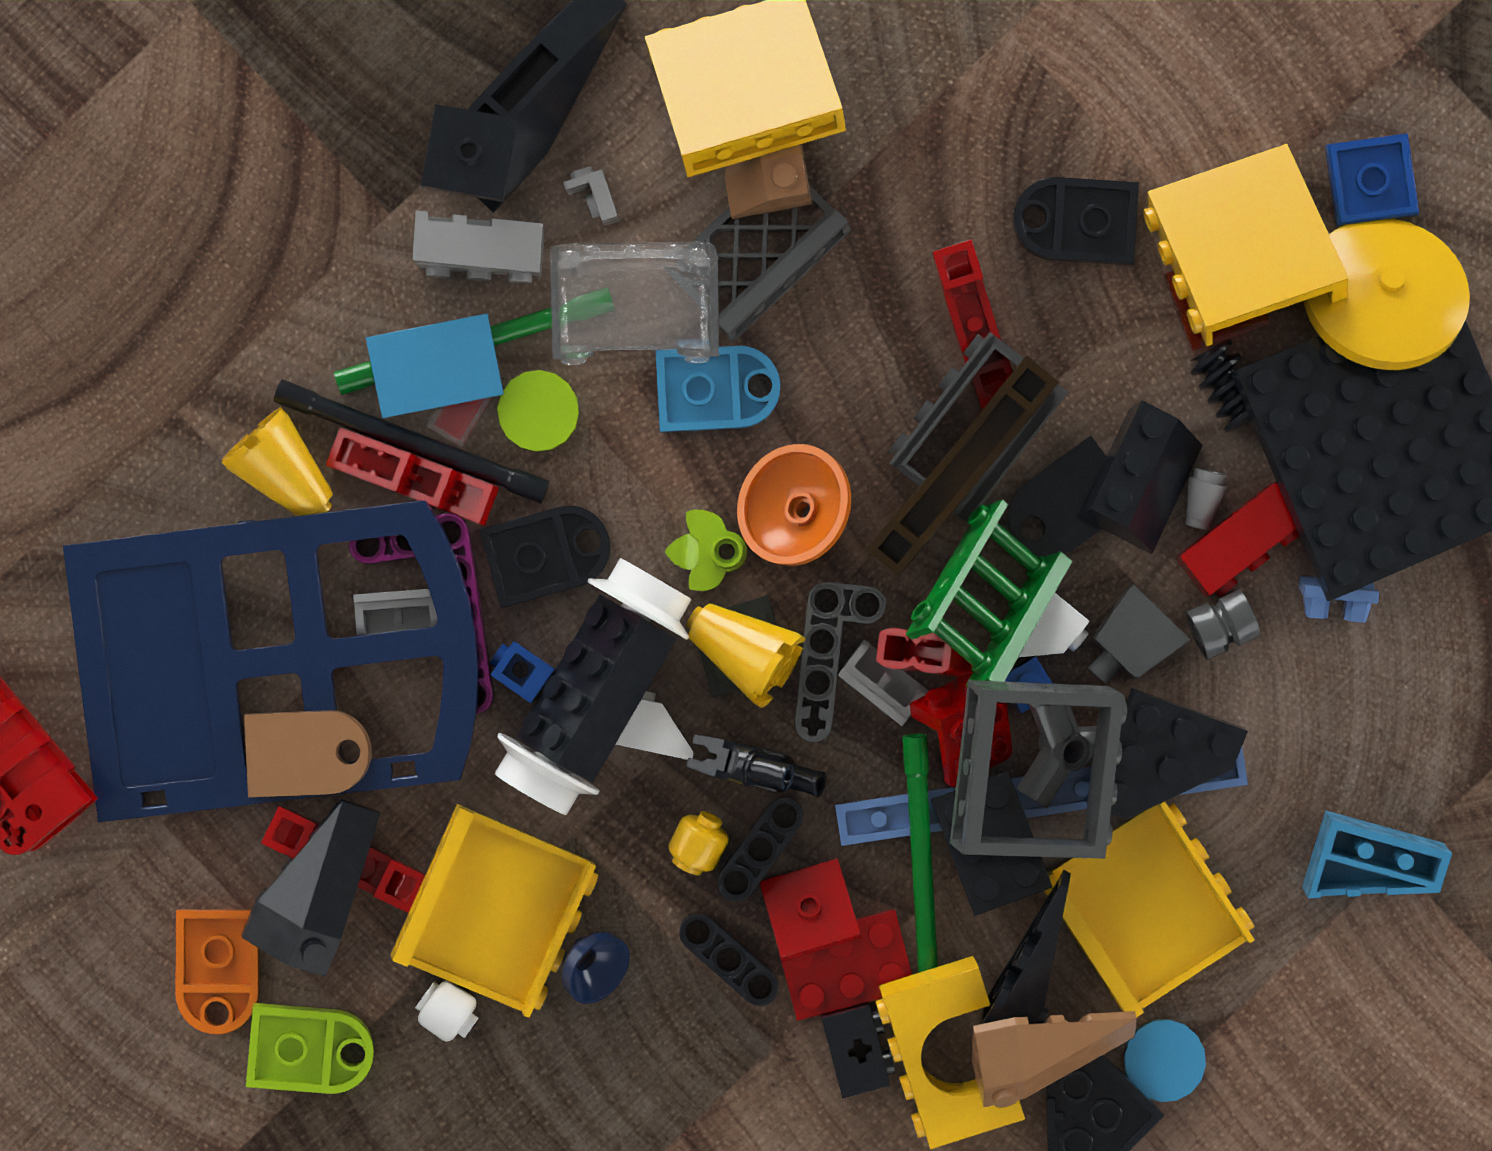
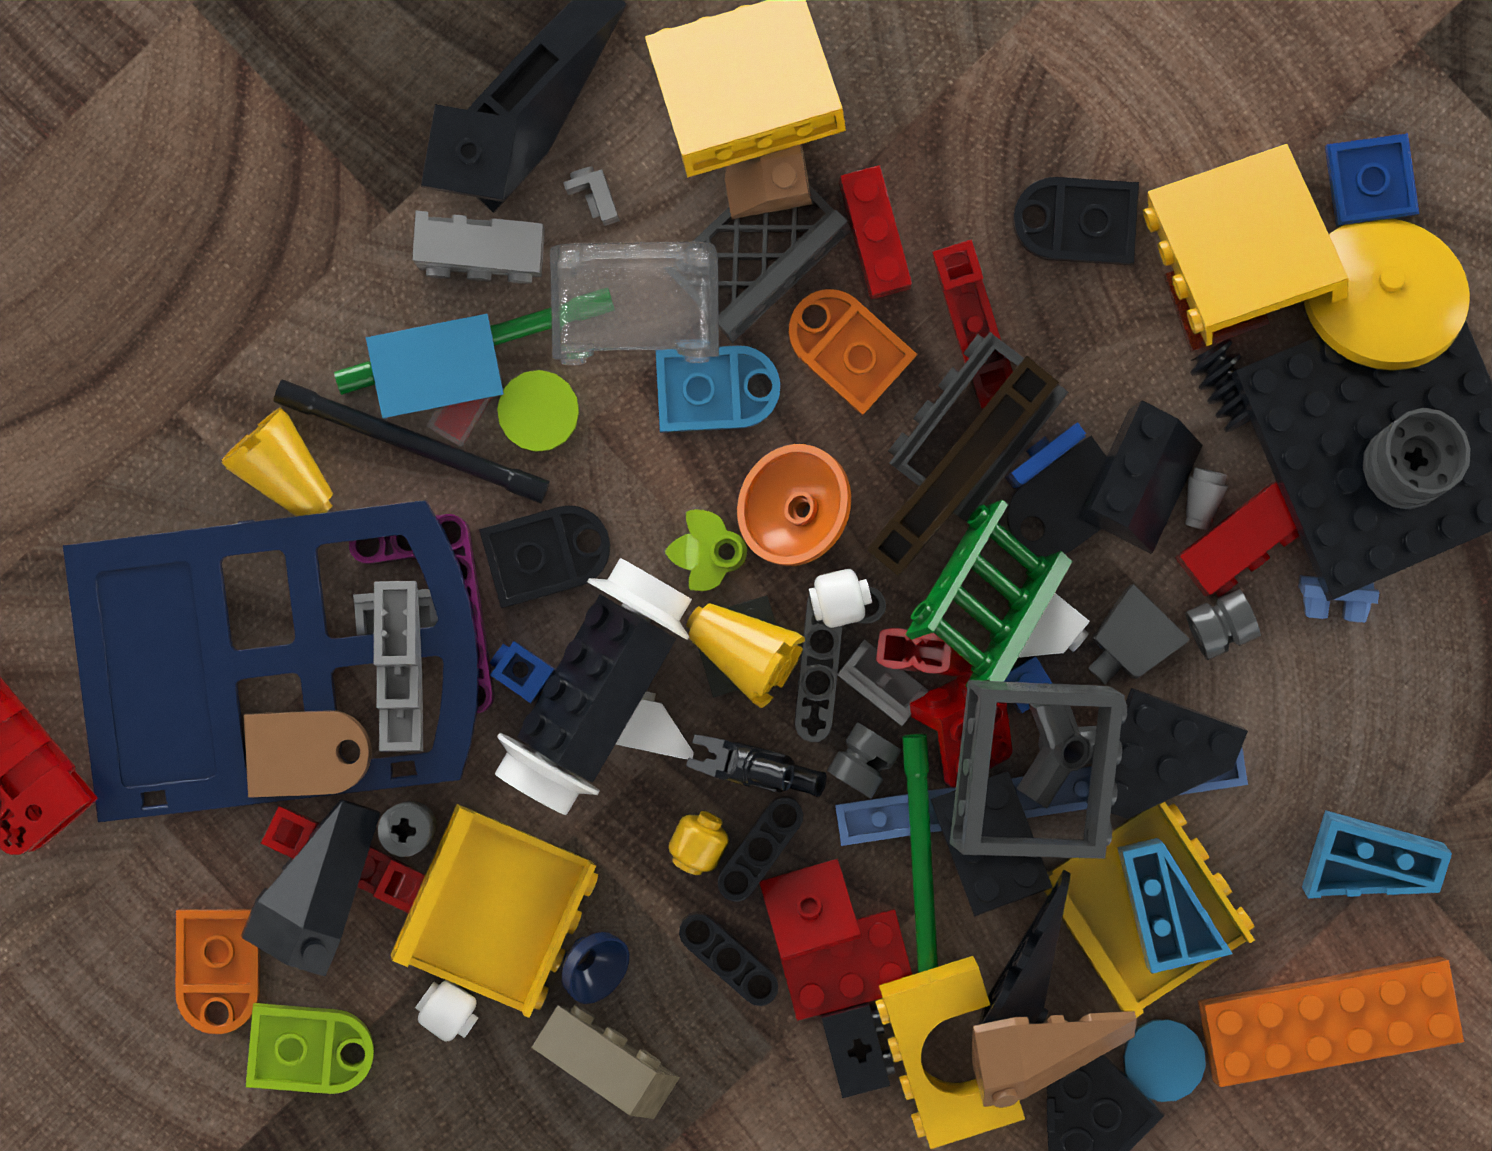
(398, 666): none -> light grey slope
(412, 476): red slope -> none
(419, 817): none -> dark grey piece
(605, 1062): none -> dark tan wedge
(839, 598): none -> white head
(851, 349): none -> orange tile
(864, 760): none -> dark grey wheel
(875, 232): none -> red brick
(1045, 453): none -> blue plate
(1166, 911): none -> dark azure wedge
(1330, 1021): none -> orange brick
(1435, 450): none -> dark grey wheel

